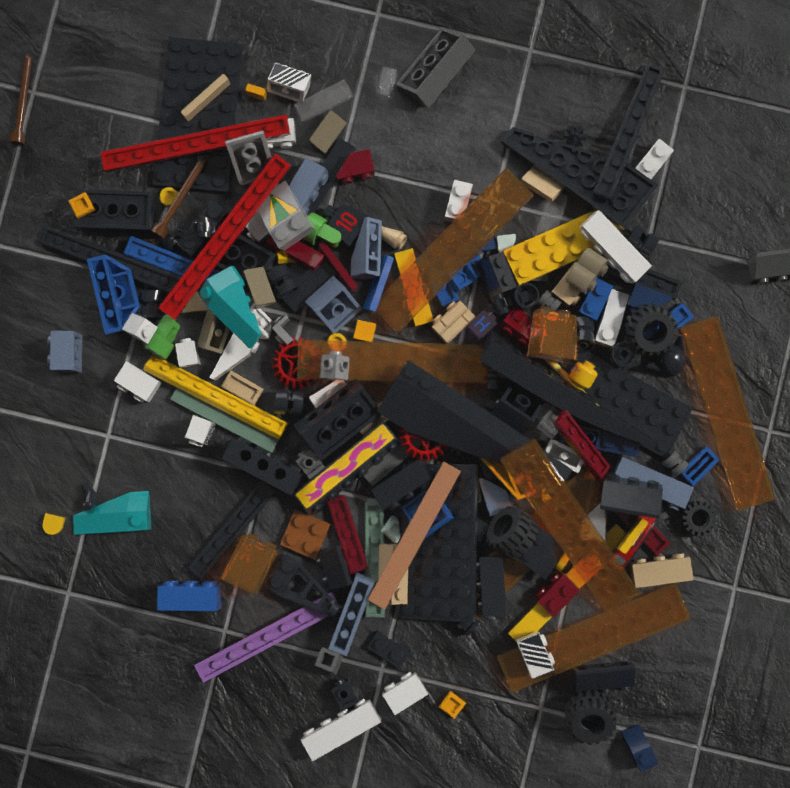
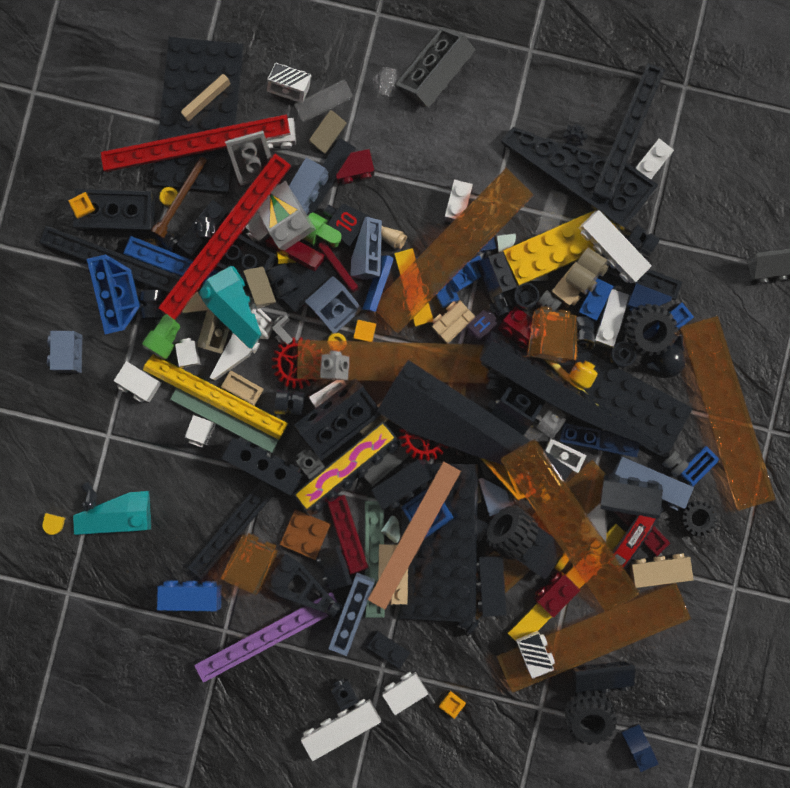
(17, 136): reddish brown piece -> none
(139, 328): white brick -> none
(256, 92): light orange tile -> none
(329, 661): dark grey brick -> none
(541, 184): tan tile -> none
(581, 445): dark red tile -> none
(632, 535): yellow tile -> none

